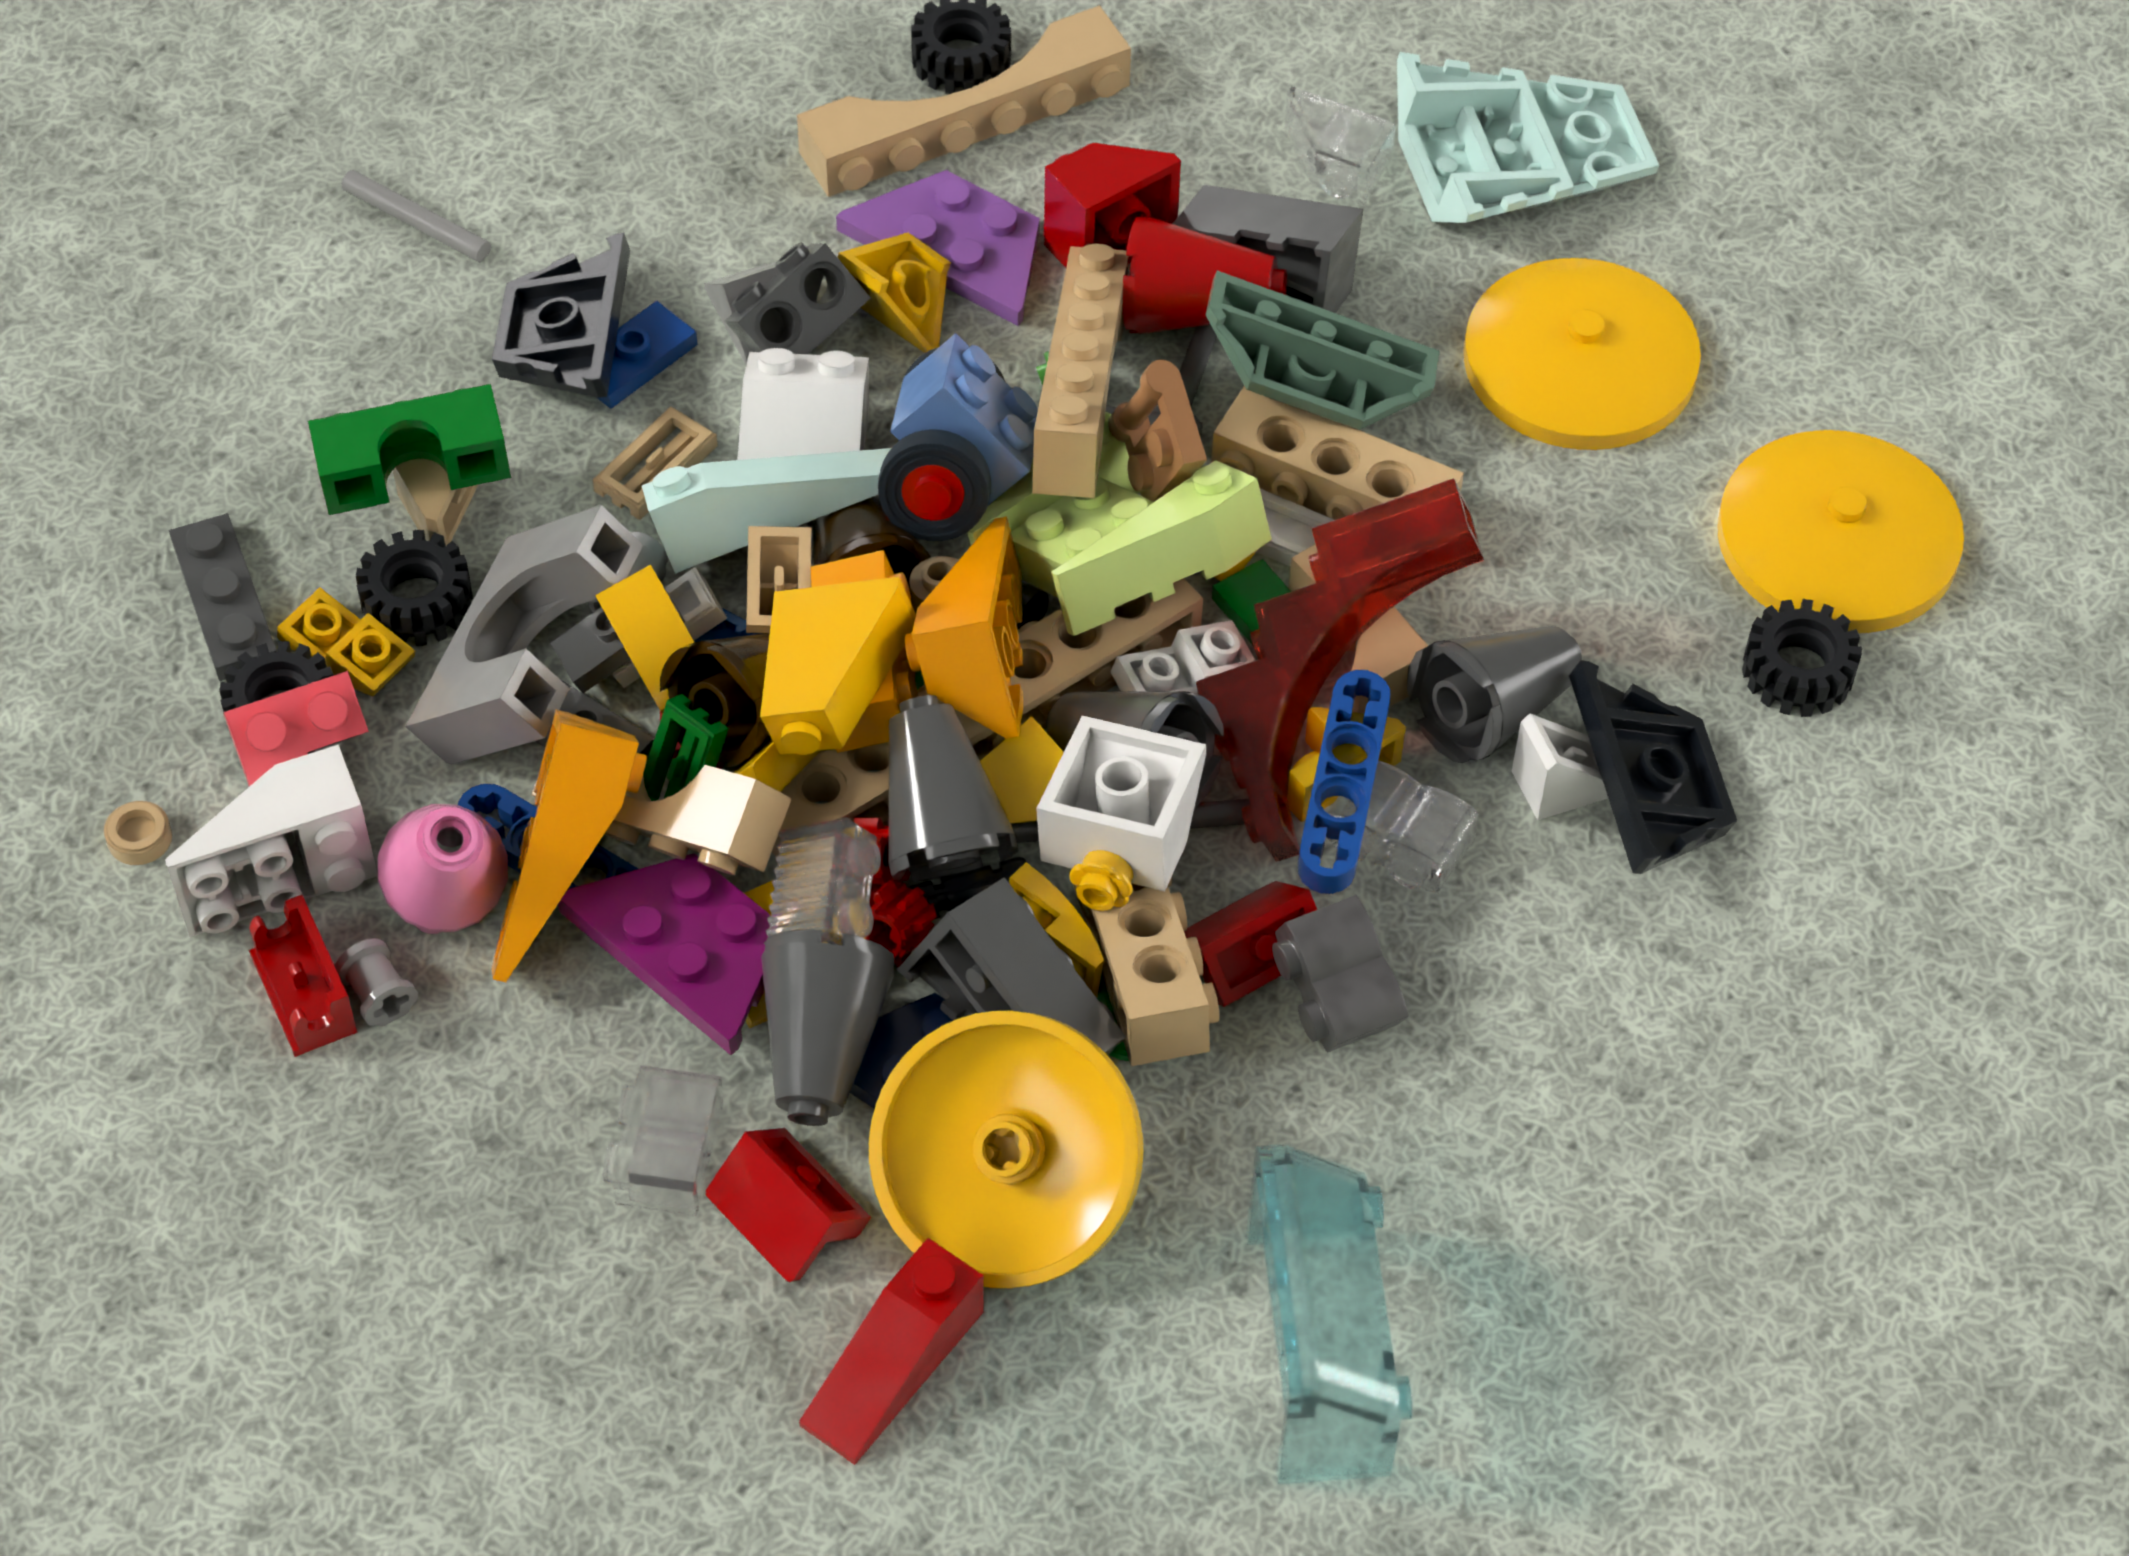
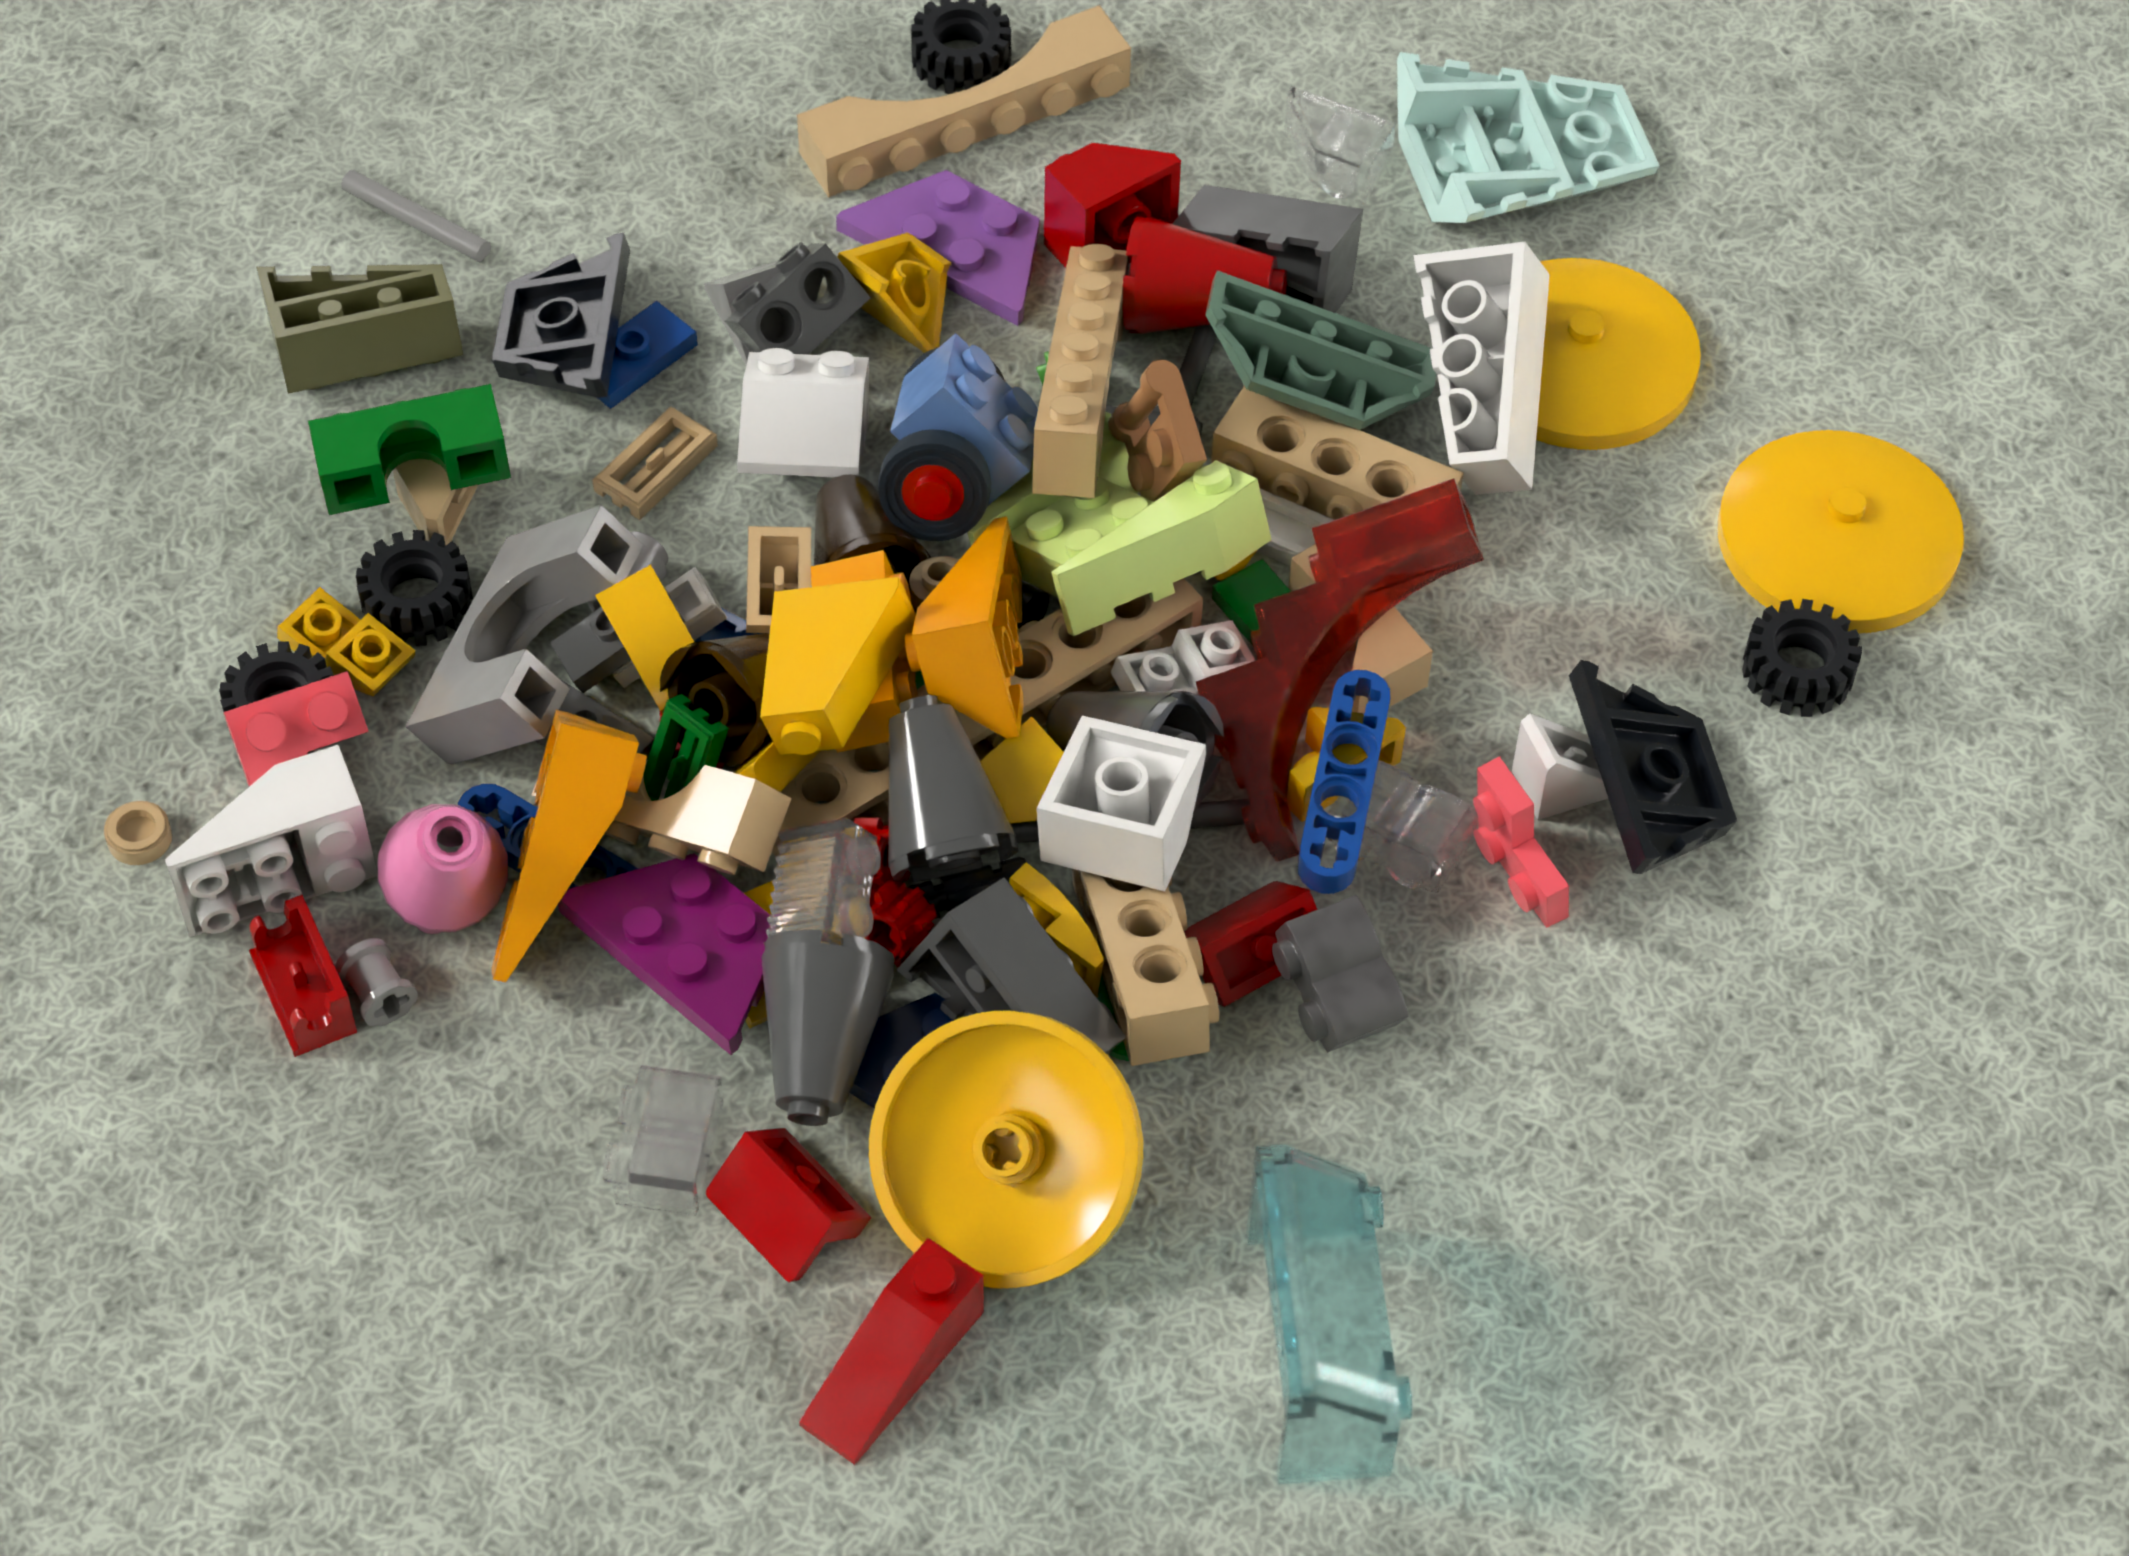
(221, 591): dark grey plate -> none
(359, 324): none -> olive wedge
(711, 504): light aqua wedge -> none
(1102, 880): yellow plate -> none
(1486, 685): dark grey cone -> none
(1488, 356): none -> white wedge
(1507, 836): none -> coral plate

